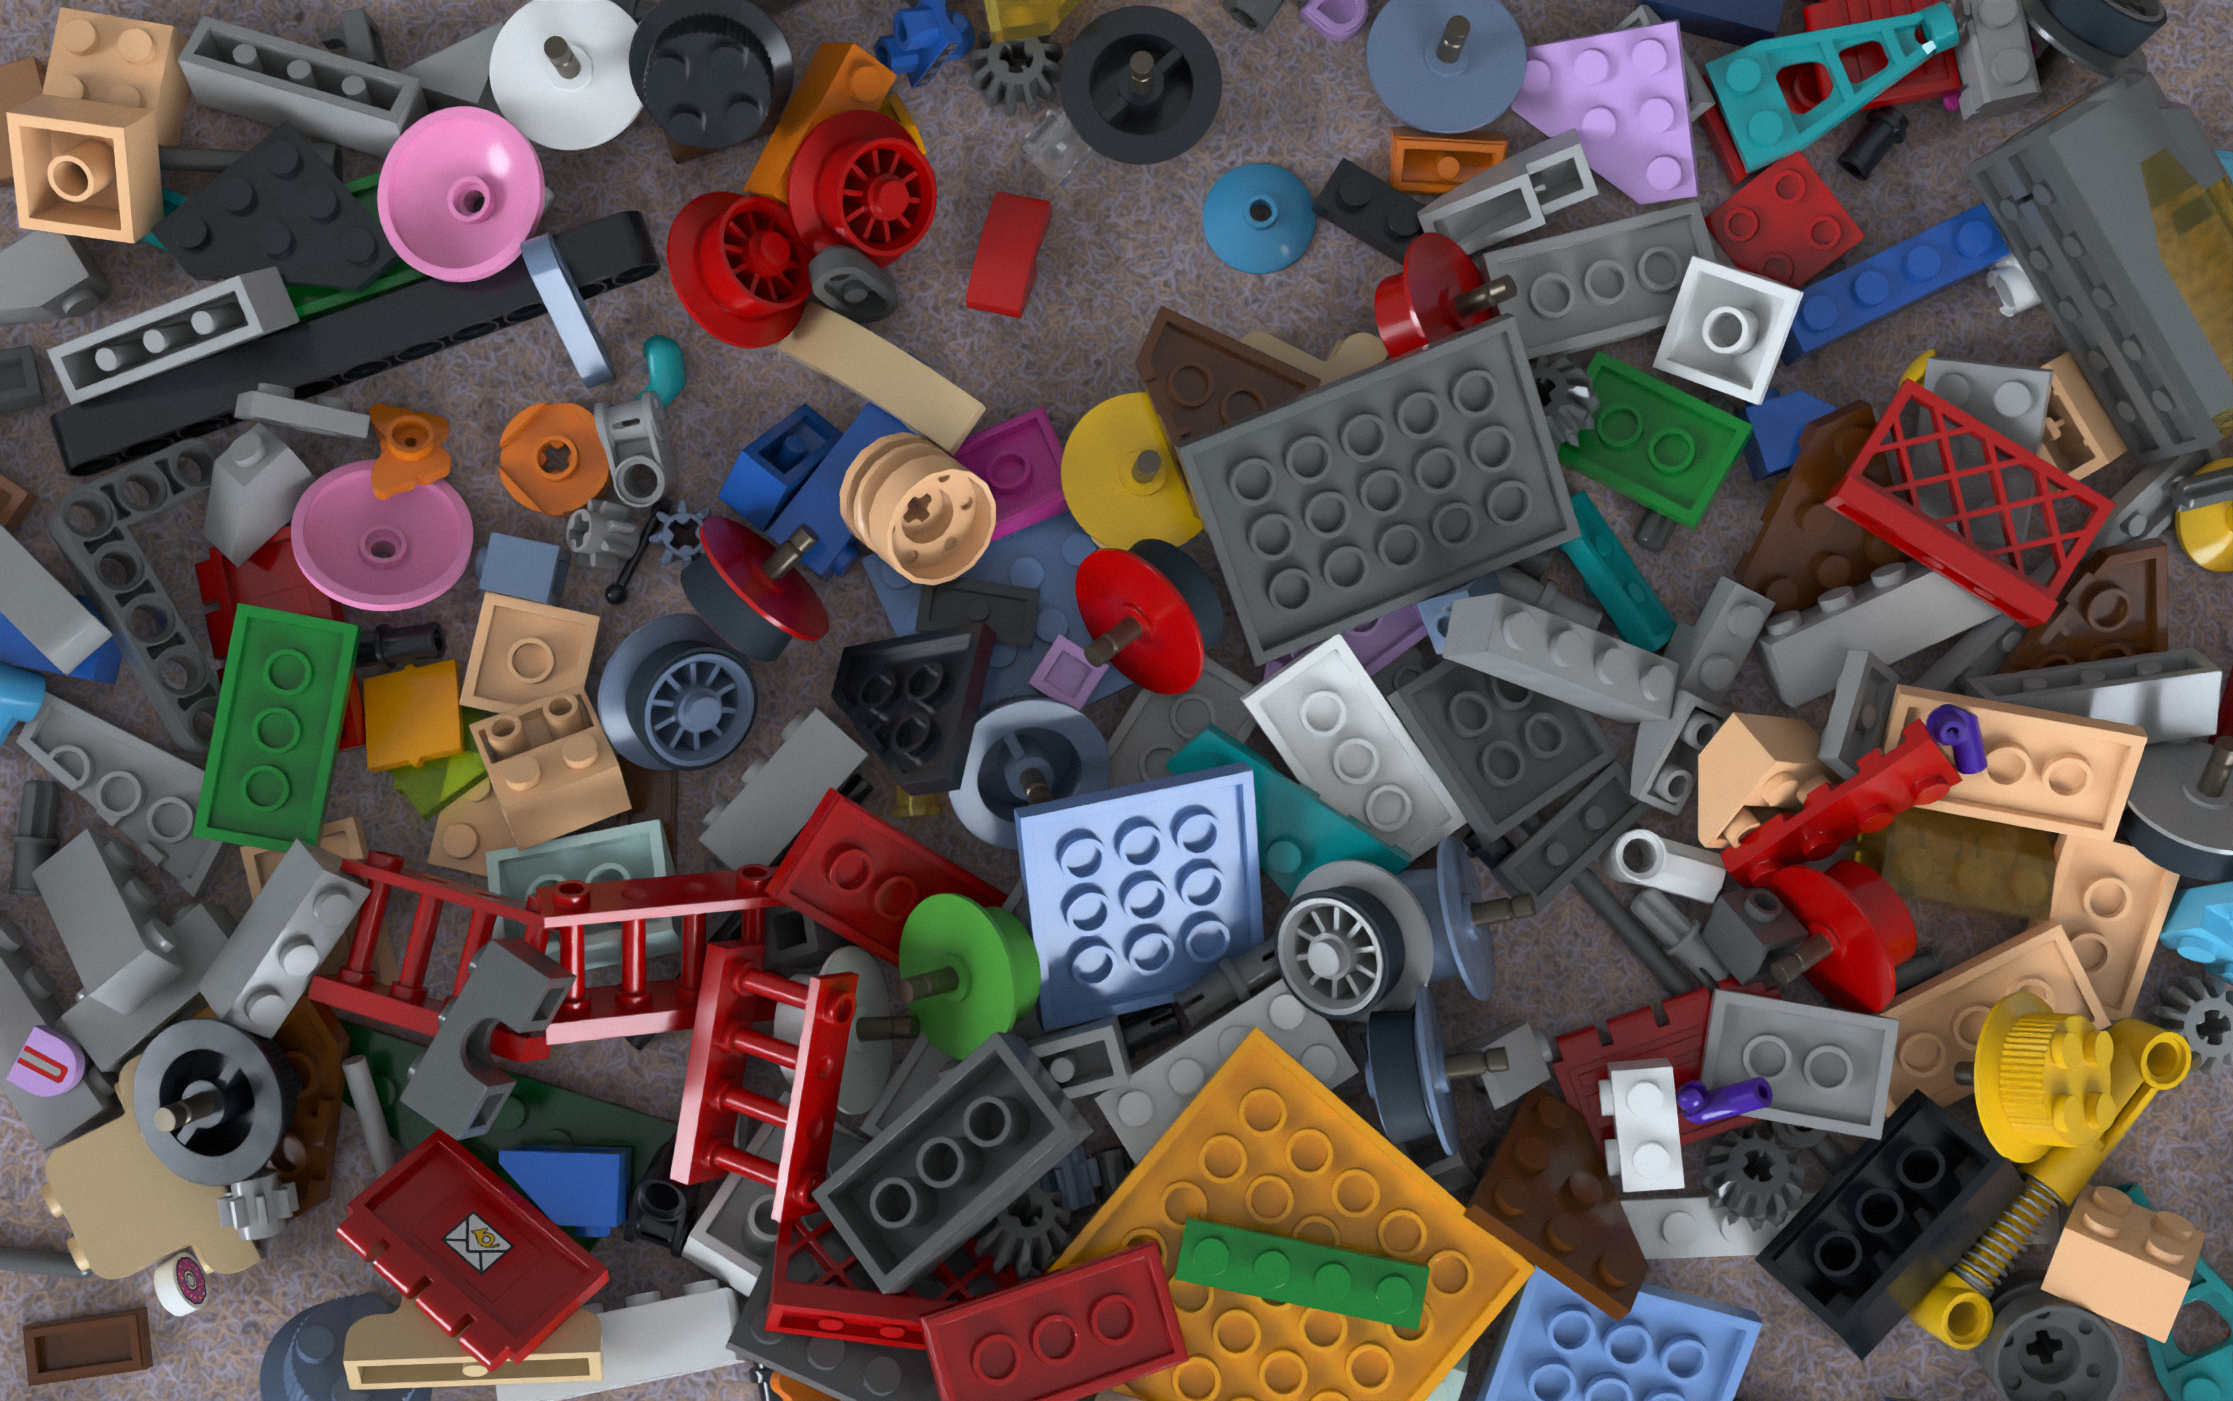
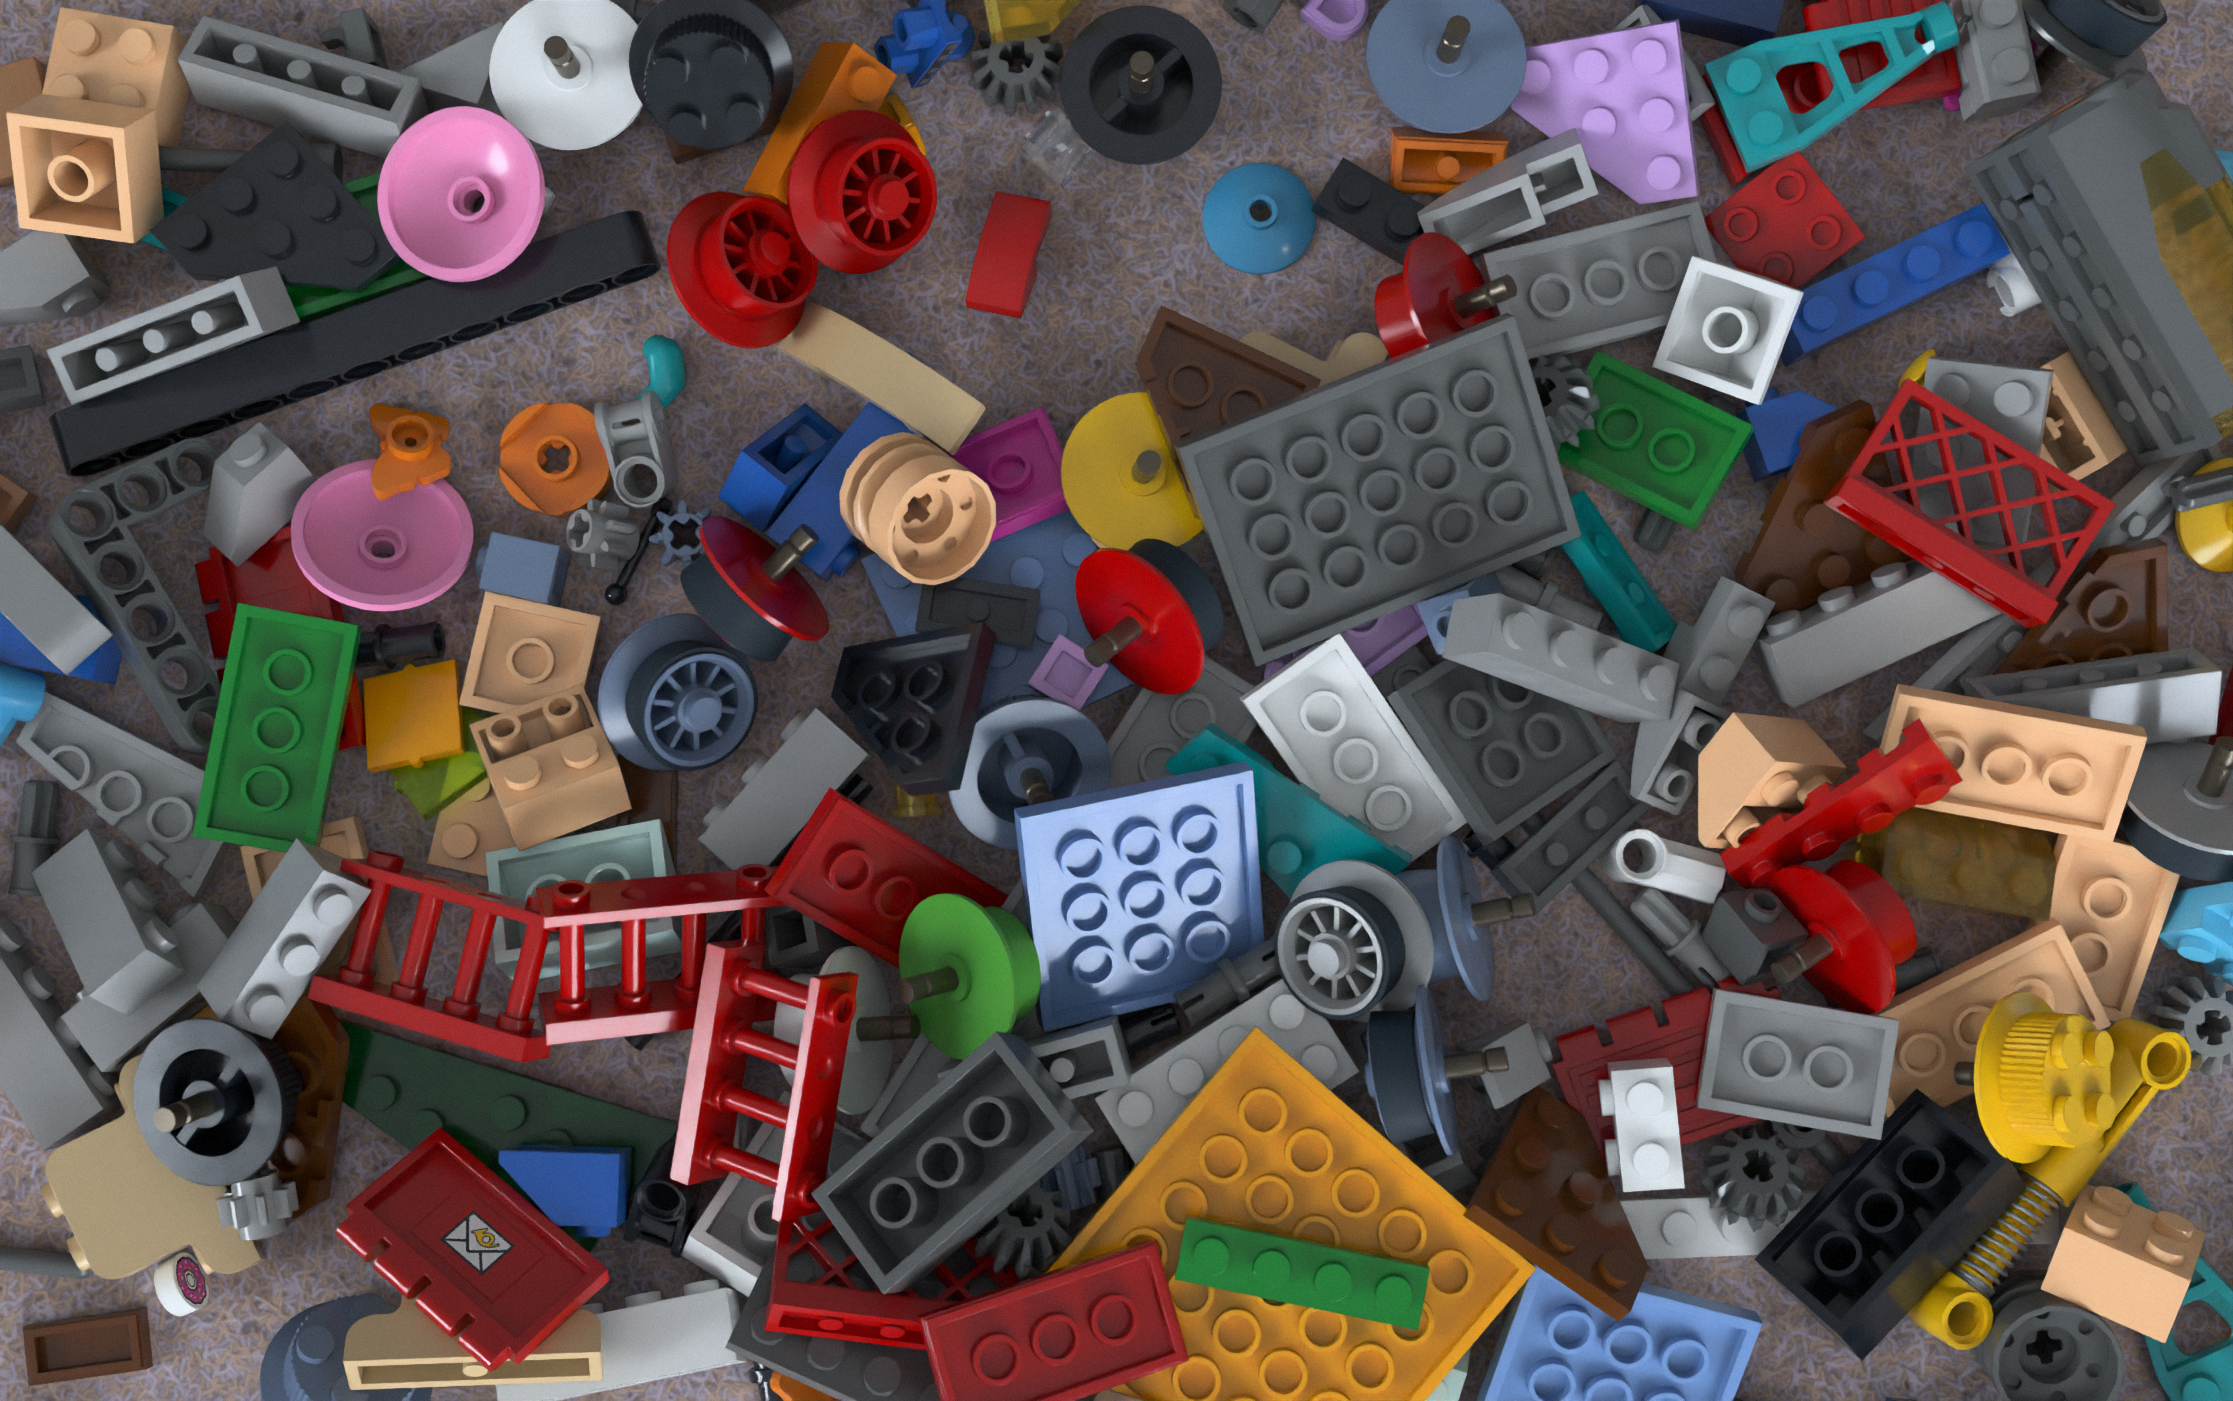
(48, 1063): lavender tile -> none
(327, 417): light grey plate -> none
(370, 1113): light grey bar -> none
(456, 1077): dark grey arch -> none
(567, 310): beam -> none
(852, 284): dark grey plate -> none
(1722, 1102): dark purple arm -> none
(1857, 712): light grey plate -> none
(1880, 133): black pin -> none
(1962, 731): dark purple arm -> none

